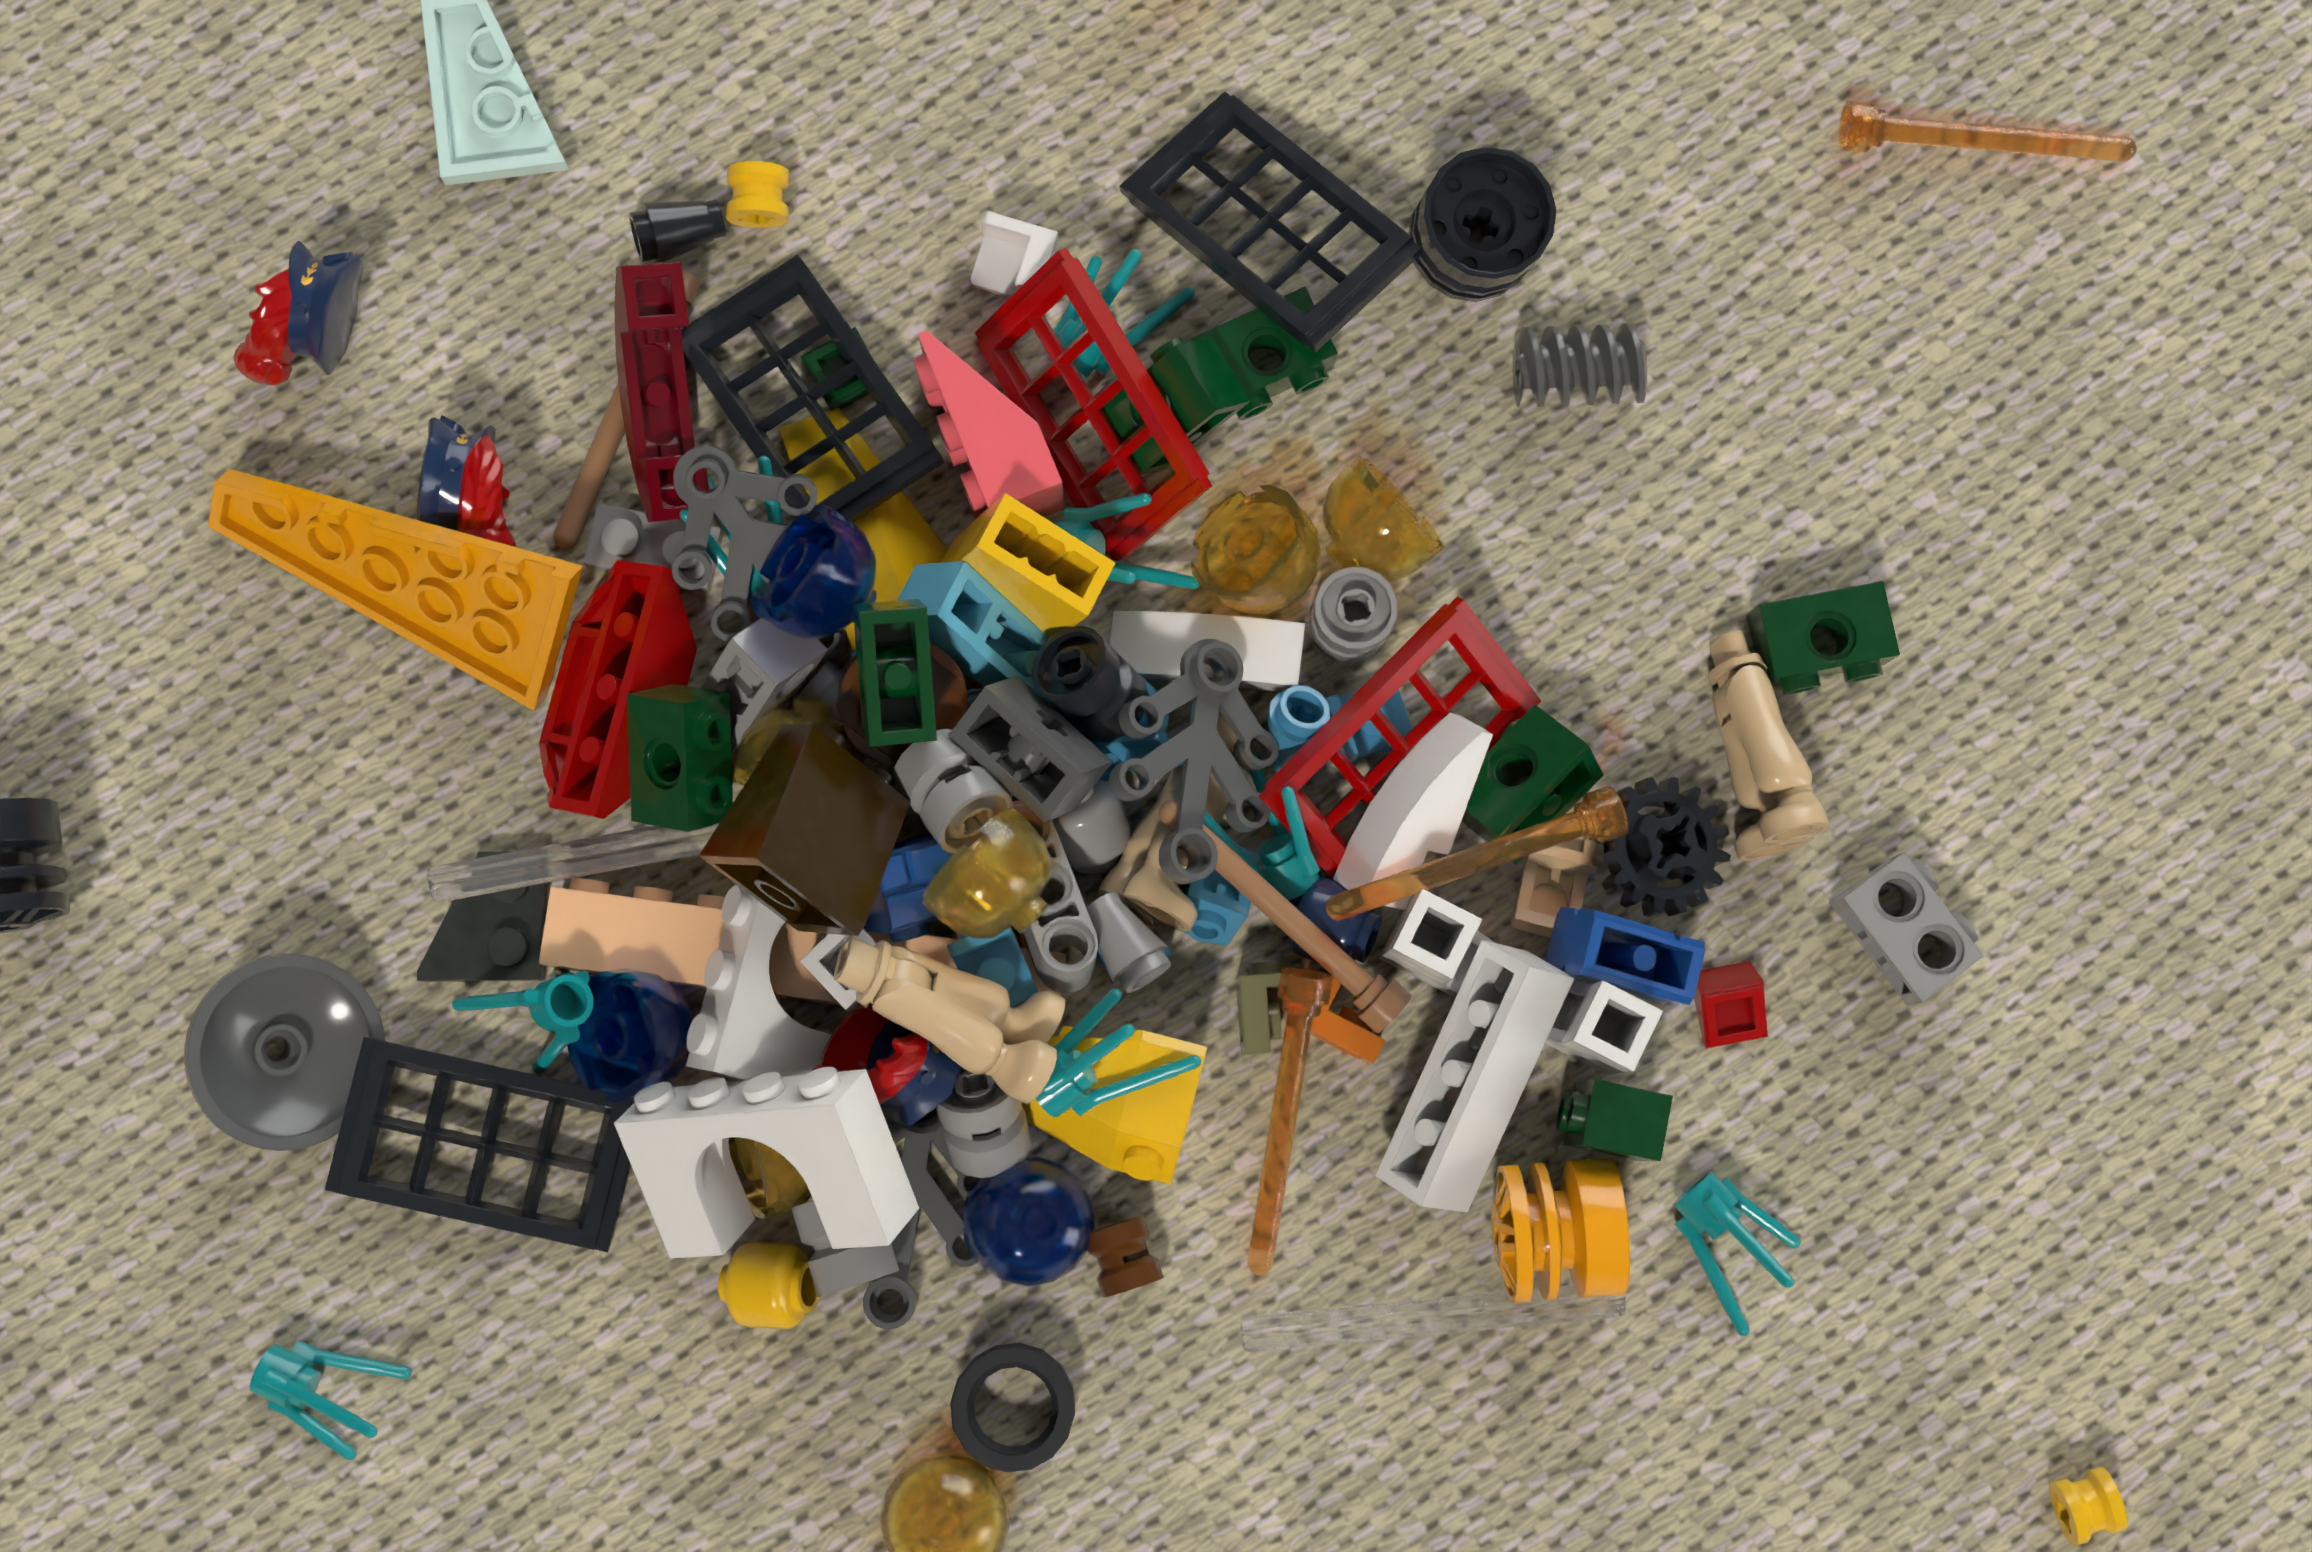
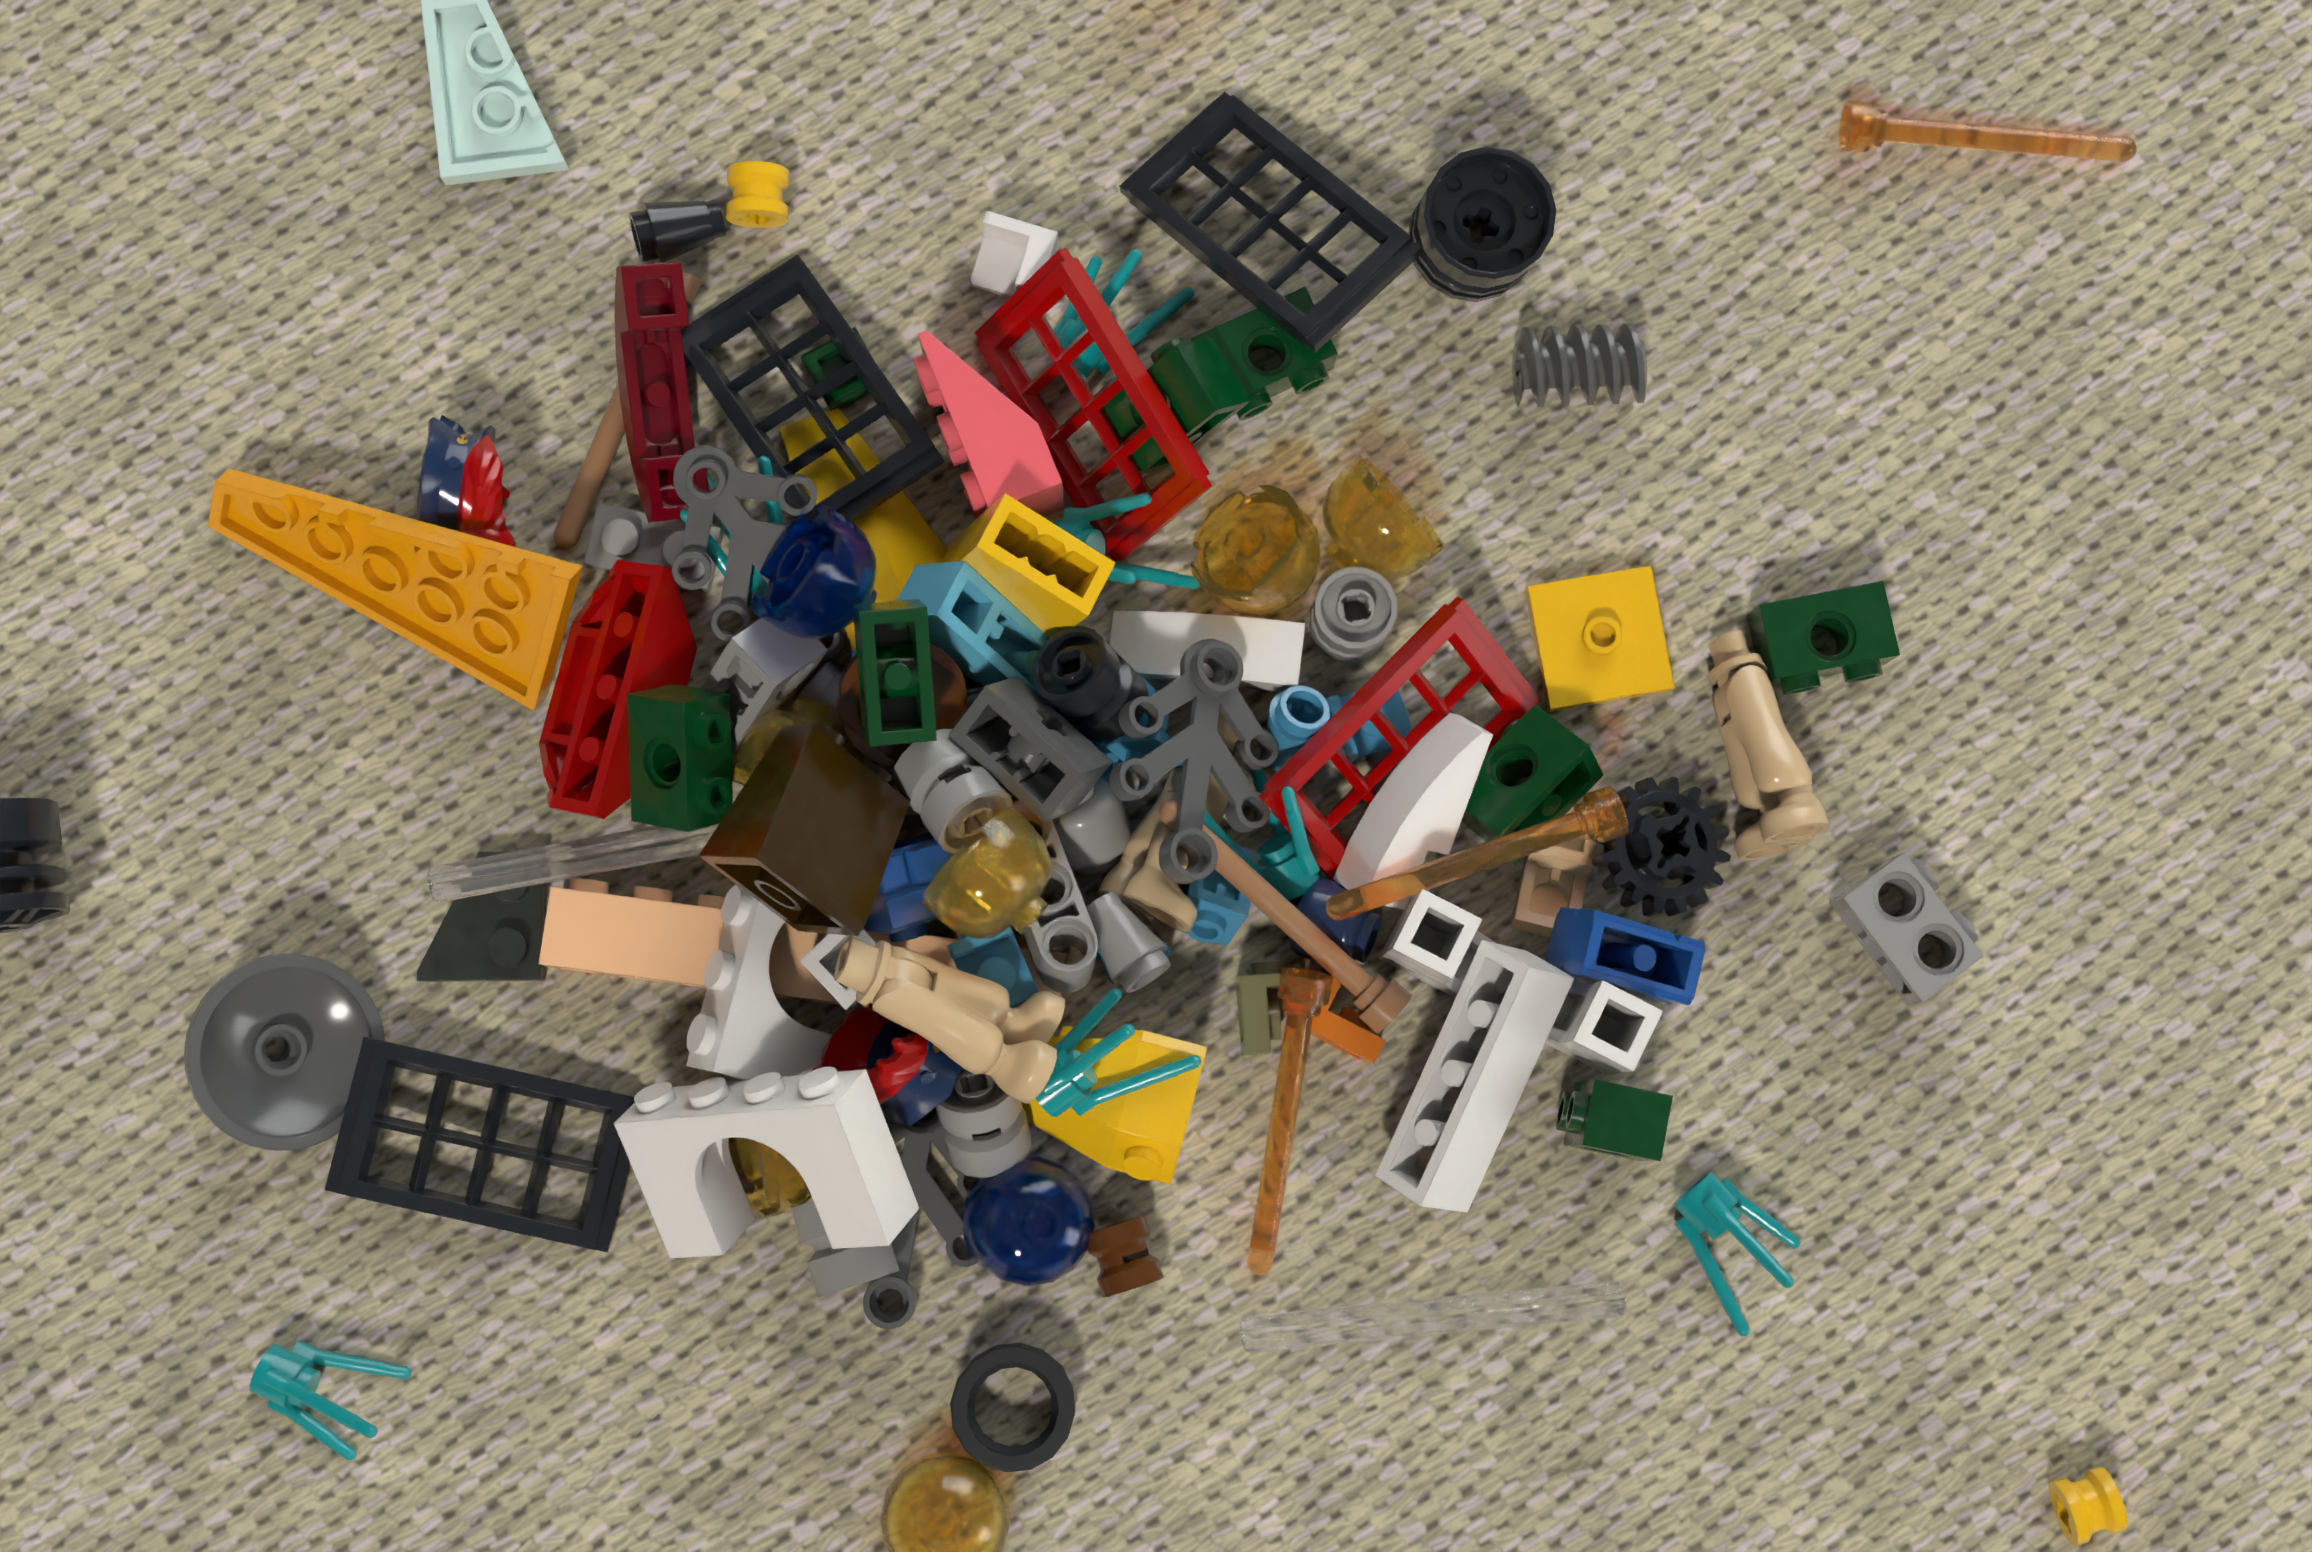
(302, 314): dark blue piece -> none
(553, 1004): teal plant -> none
(632, 1034): clear blue cylinder -> none
(768, 1285): yellow head -> none
(1564, 1229): light orange wheel -> none
(1599, 638): none -> yellow plate
(1730, 1004): red slope -> none

